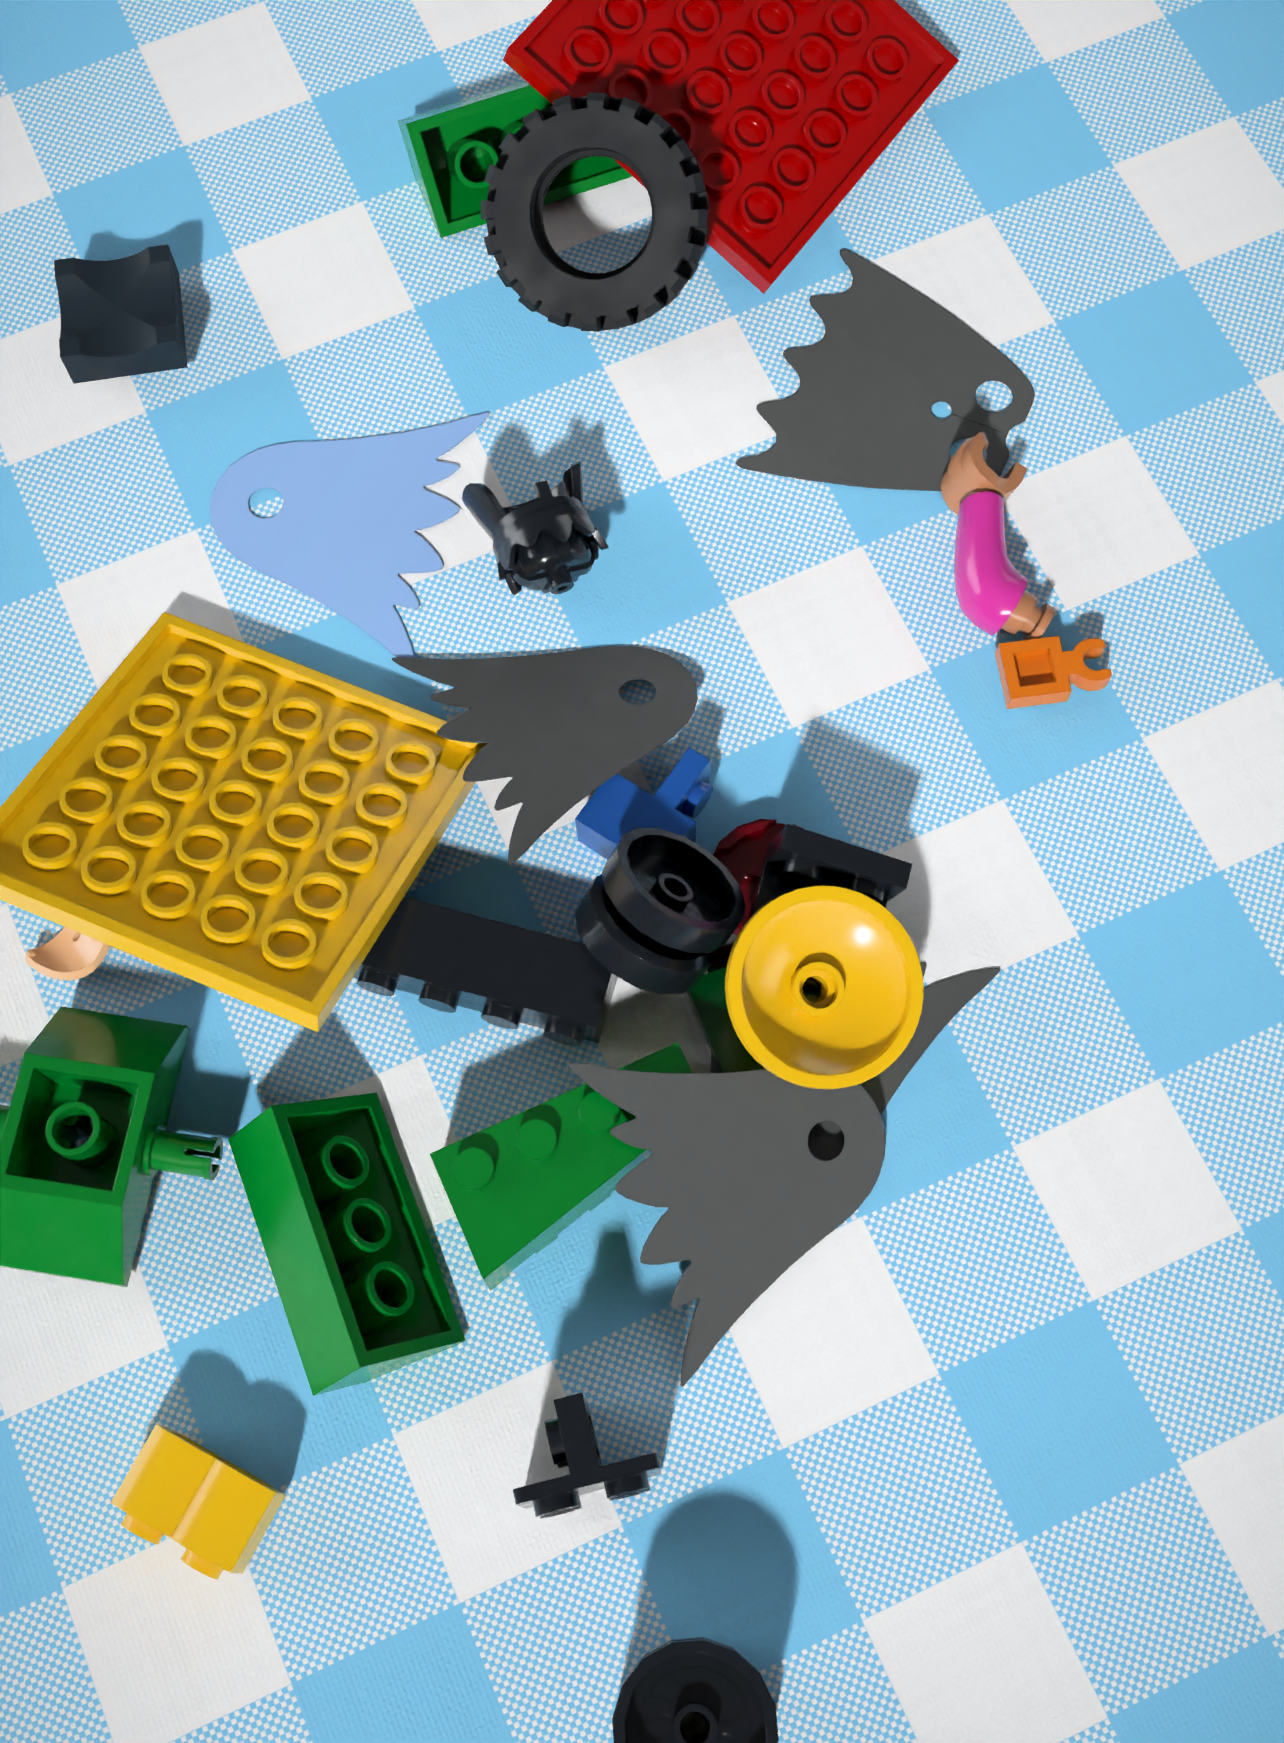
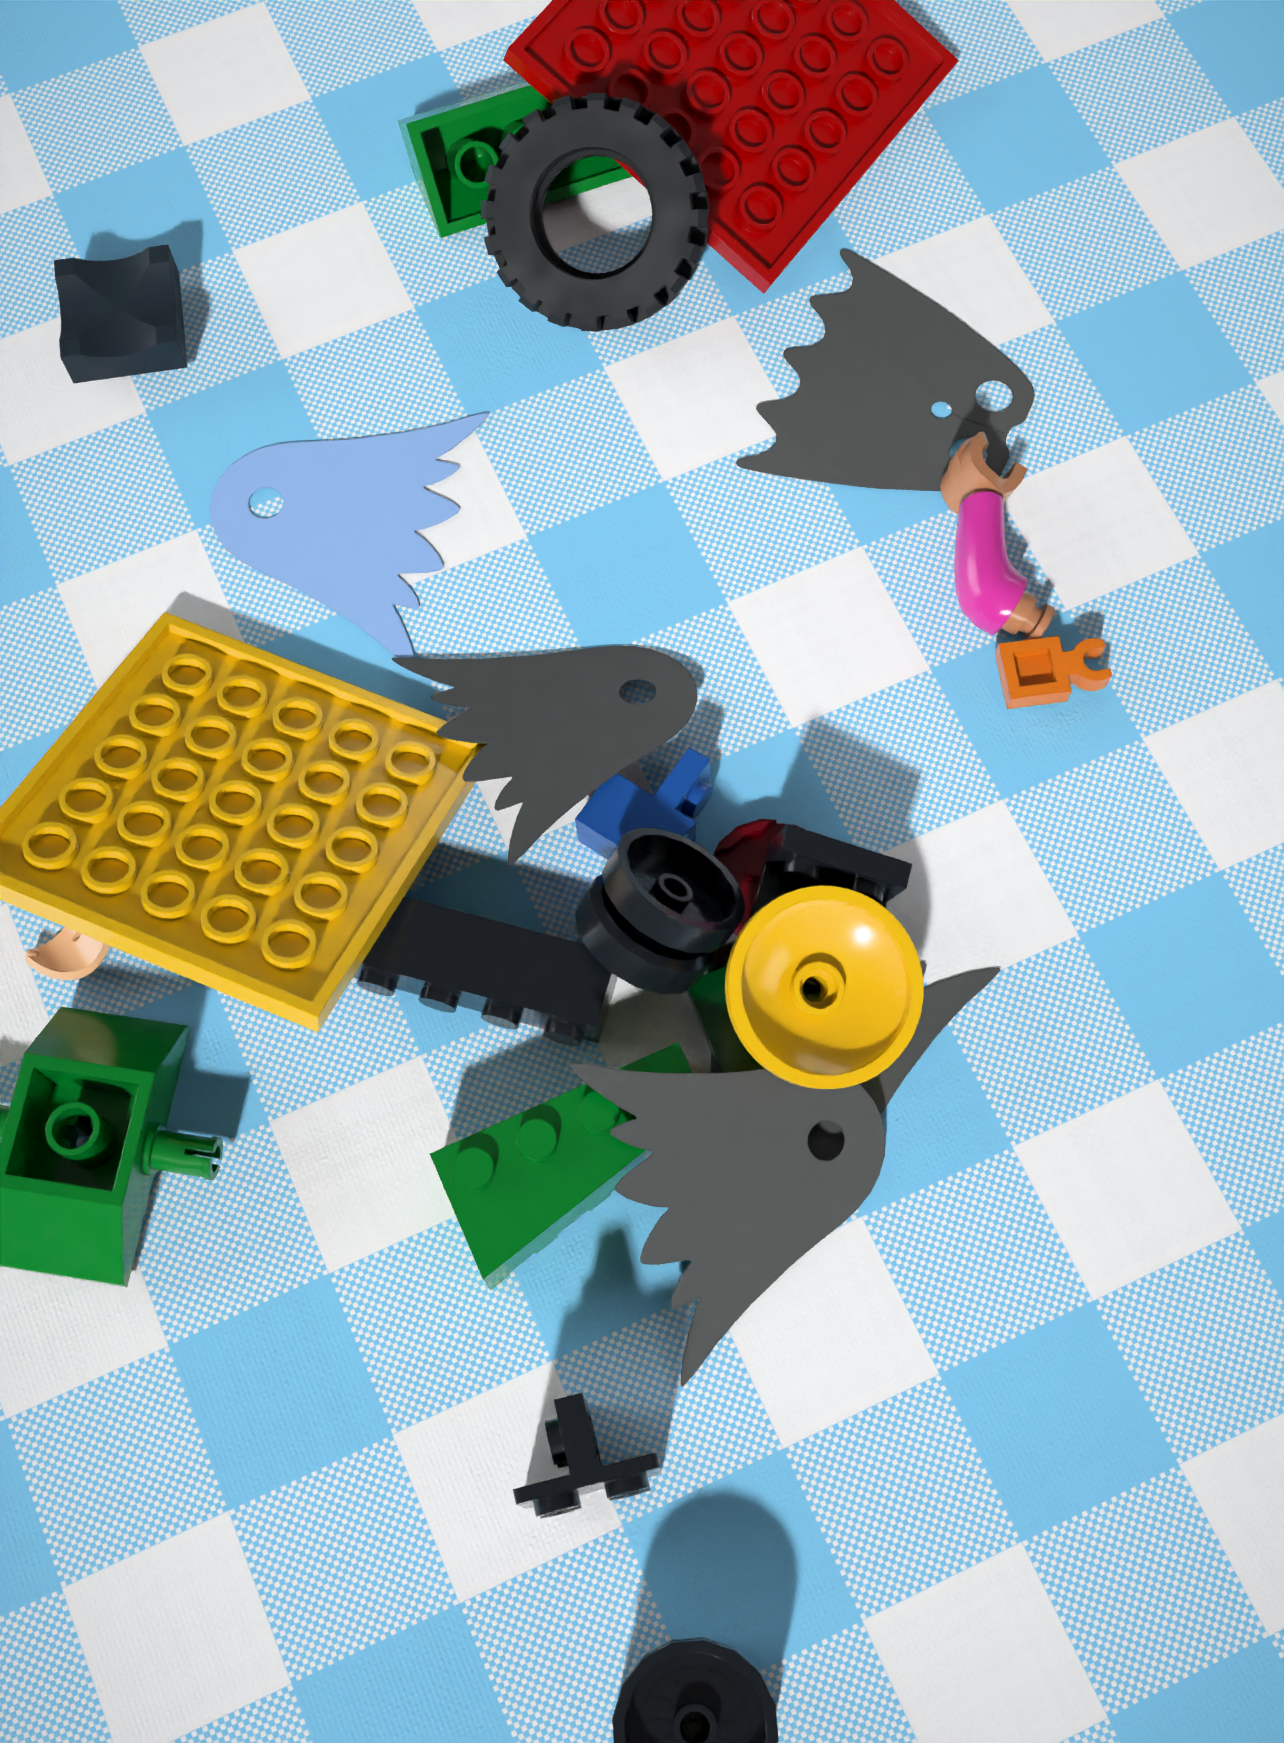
(196, 1501): yellow brick -> none
(344, 1240): green slope -> none
(542, 540): black hat -> none

